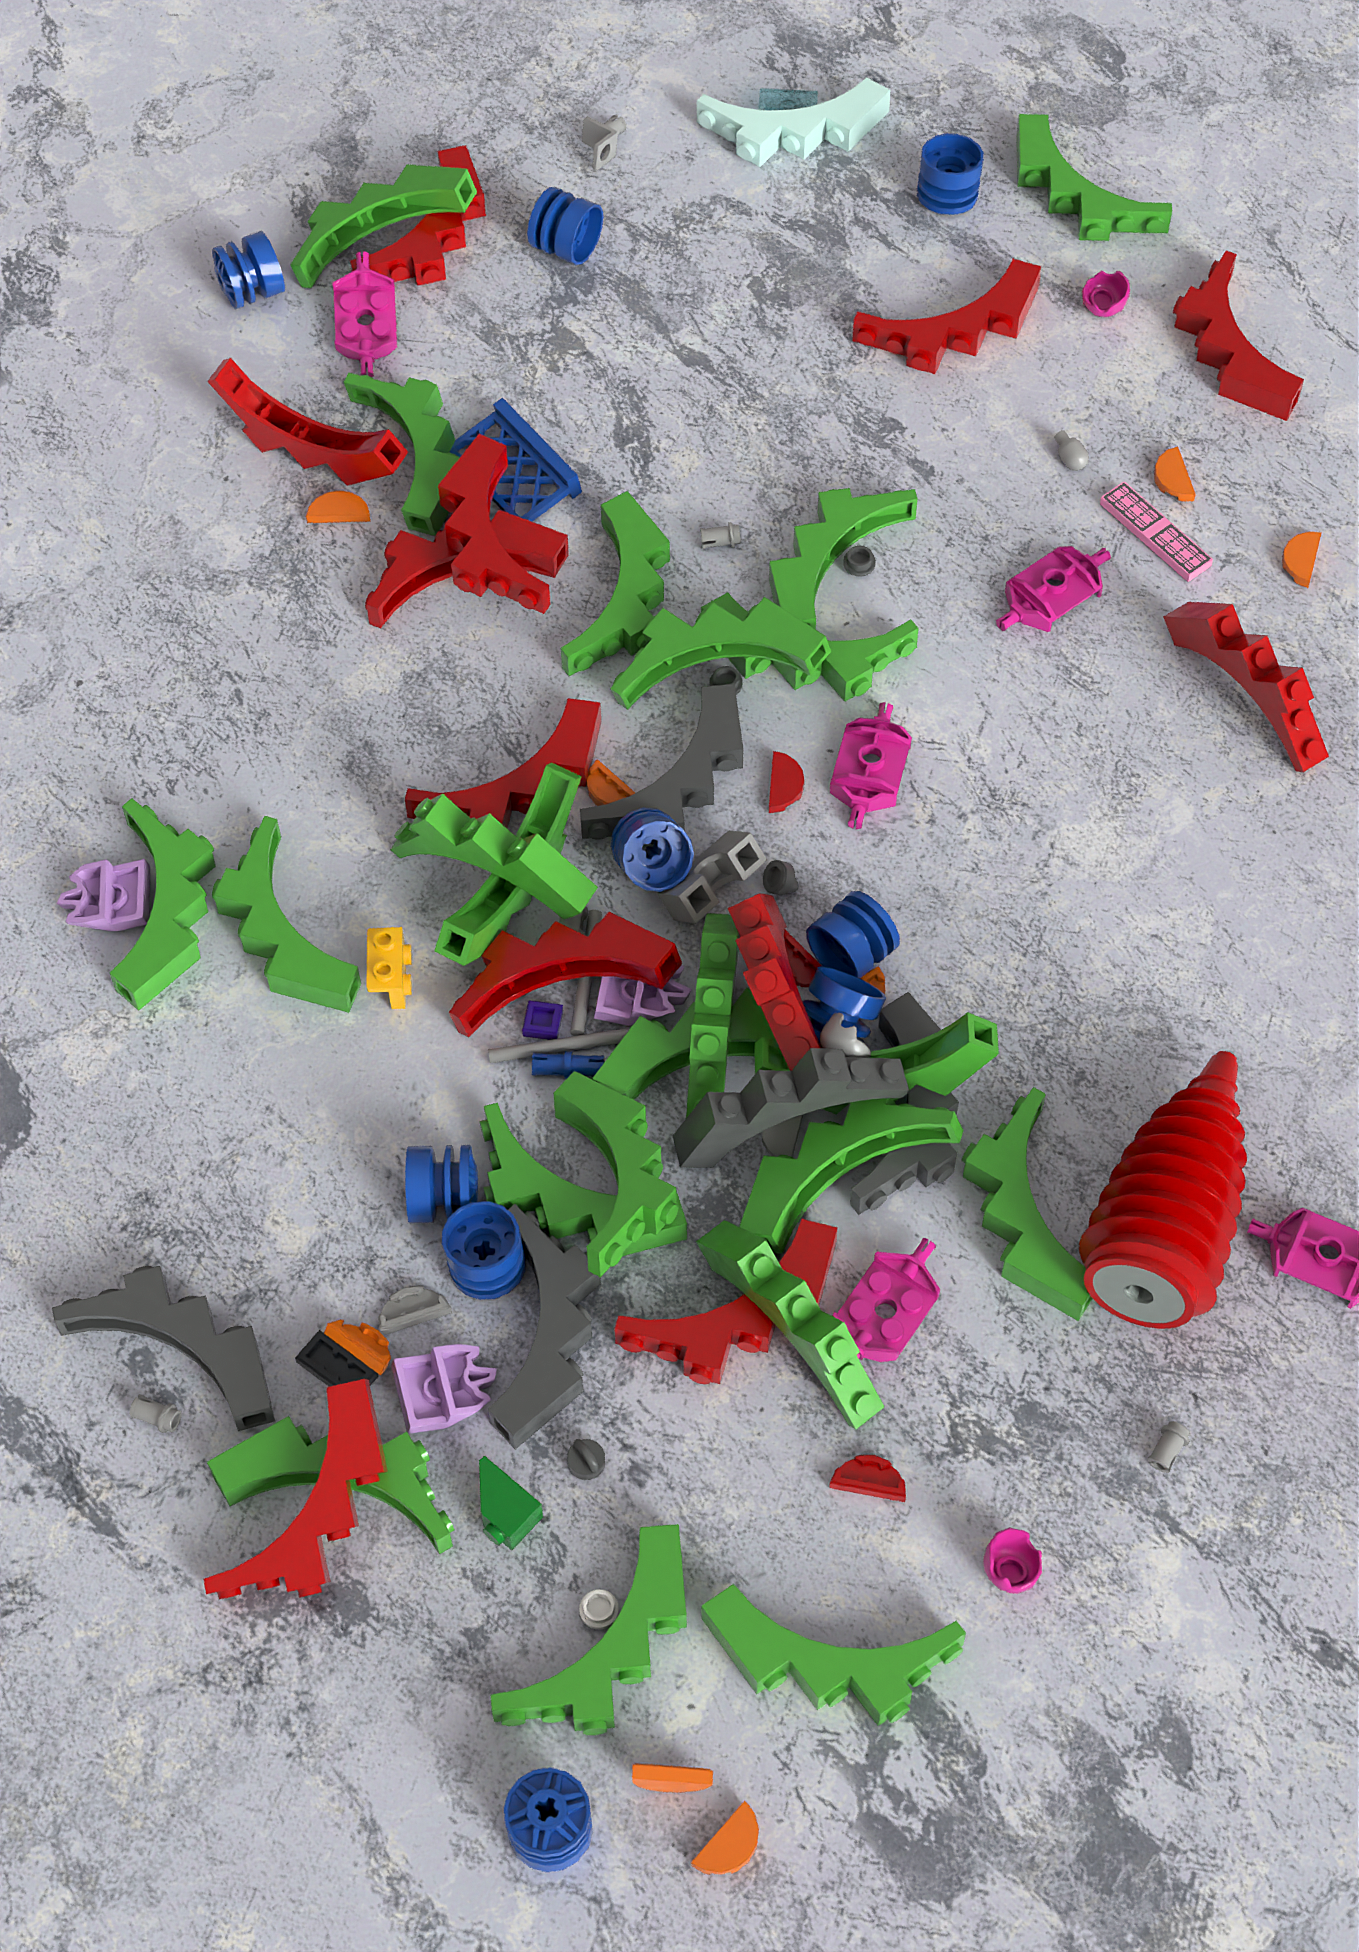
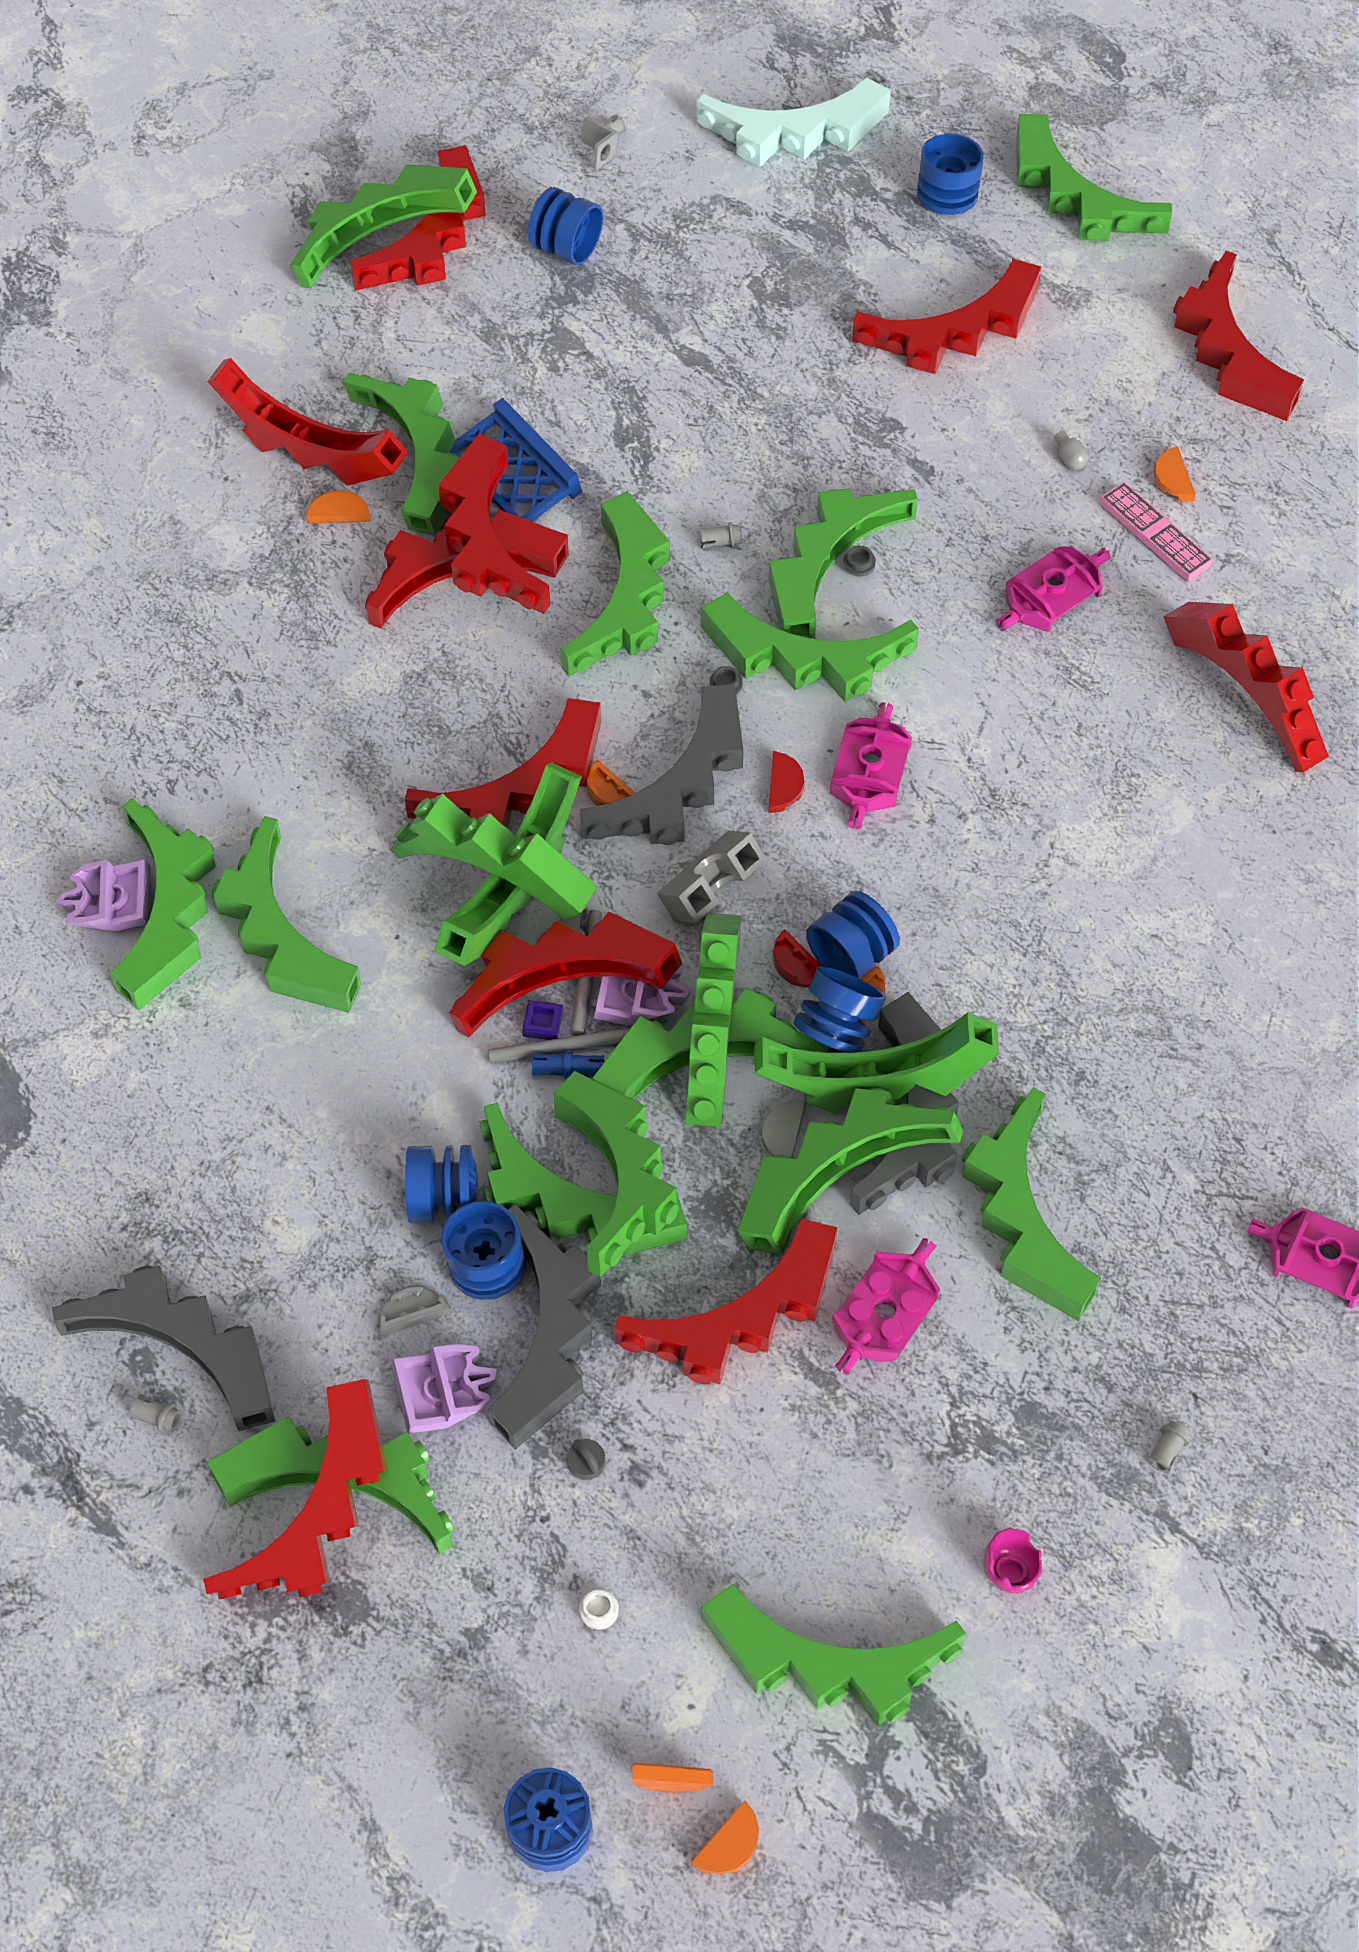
(242, 272): blue wheel -> none
(332, 1362): black plate -> none
(359, 295): dark pink plate -> none
(362, 1342): orange tile -> none
(387, 964): yellow bracket -> none
(505, 1506): green slope -> none
(622, 1653): bright green arch -> none
(656, 866): blue wheel -> none
(717, 634): bright green arch -> none
(771, 976): red arch -> none
(773, 1096): dark grey arch -> none
(779, 878): dark grey tile -> none
(786, 99): clear light blue plate -> none
(789, 1304): bright green arch -> none
(837, 1037): light grey hair -> none
(870, 1477): red tile -> none
(1106, 293): dark pink hair -> none
(1171, 1207): red cone -> none
(1300, 556): orange tile -> none

